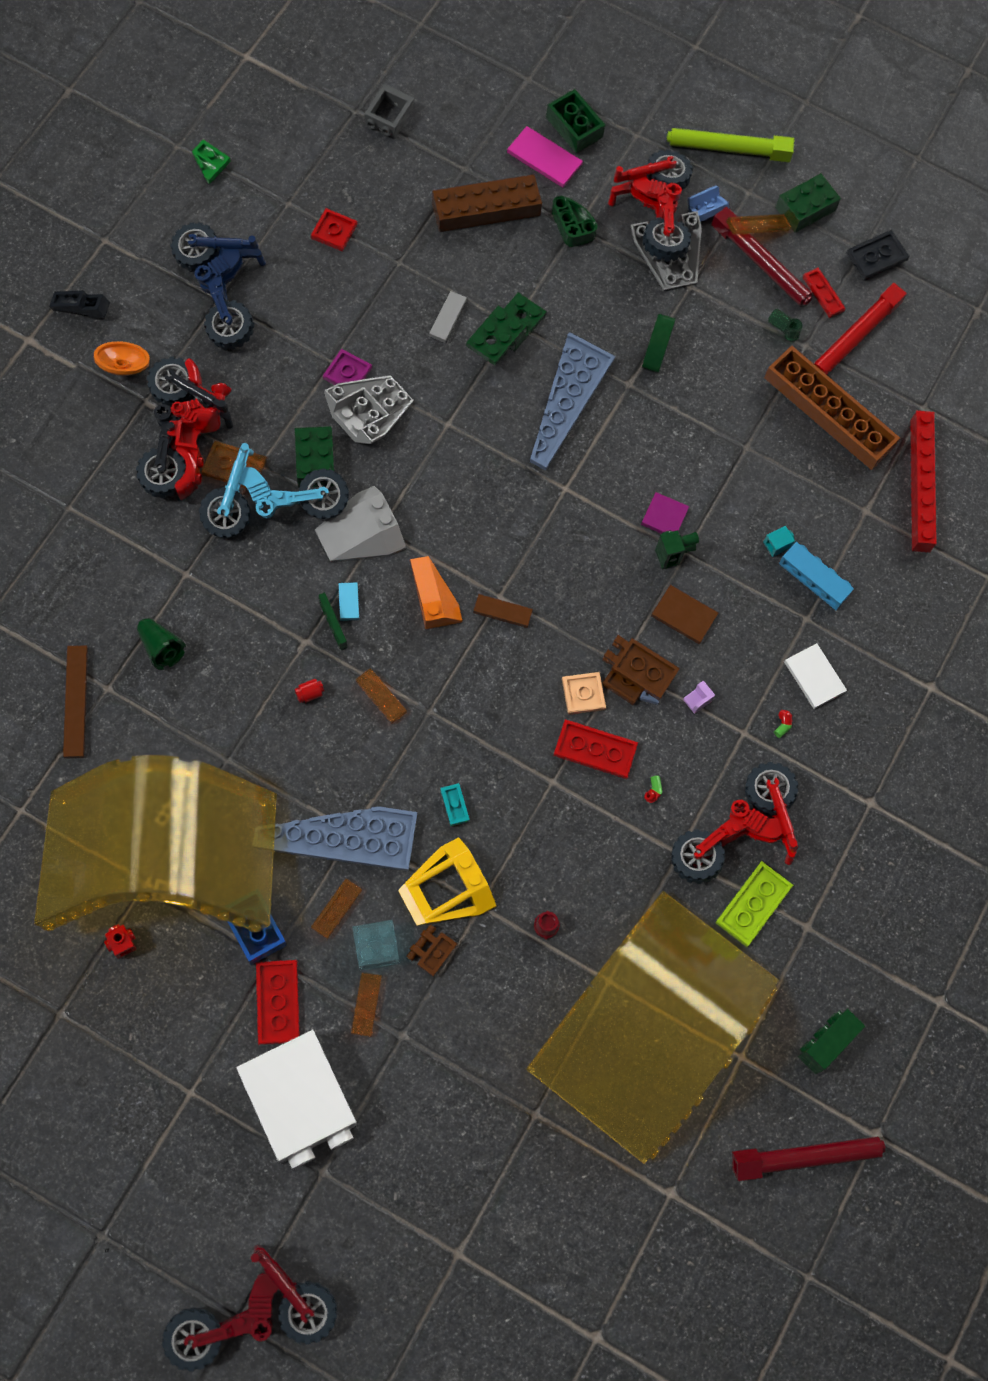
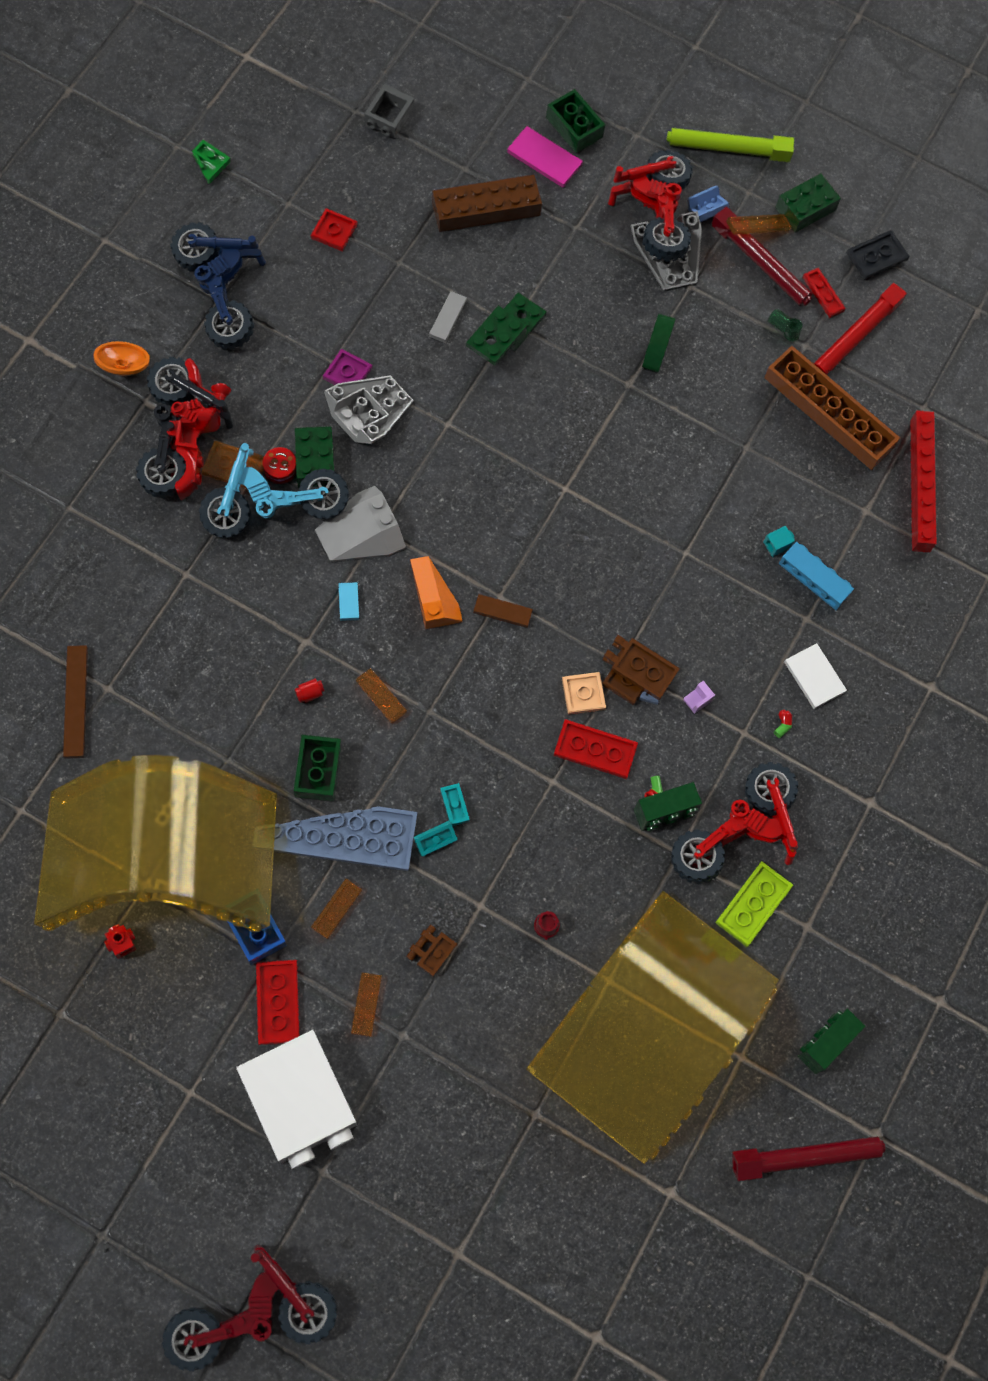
(80, 302): black slope -> none
(160, 644): dark green cone -> none
(279, 465): none -> red head
(317, 768): none -> dark green brick
(332, 621): dark green tile -> none
(375, 945): clear light blue brick -> none
(435, 838): none -> teal plate
(471, 875): yellow windscreen -> none
(575, 382): sand blue wing -> none
(579, 221): dark green beam -> none
(664, 514): magenta tile -> none
(667, 807): none -> dark green brick
(672, 547): dark green brick -> none
(684, 614): reddish brown tile -> none

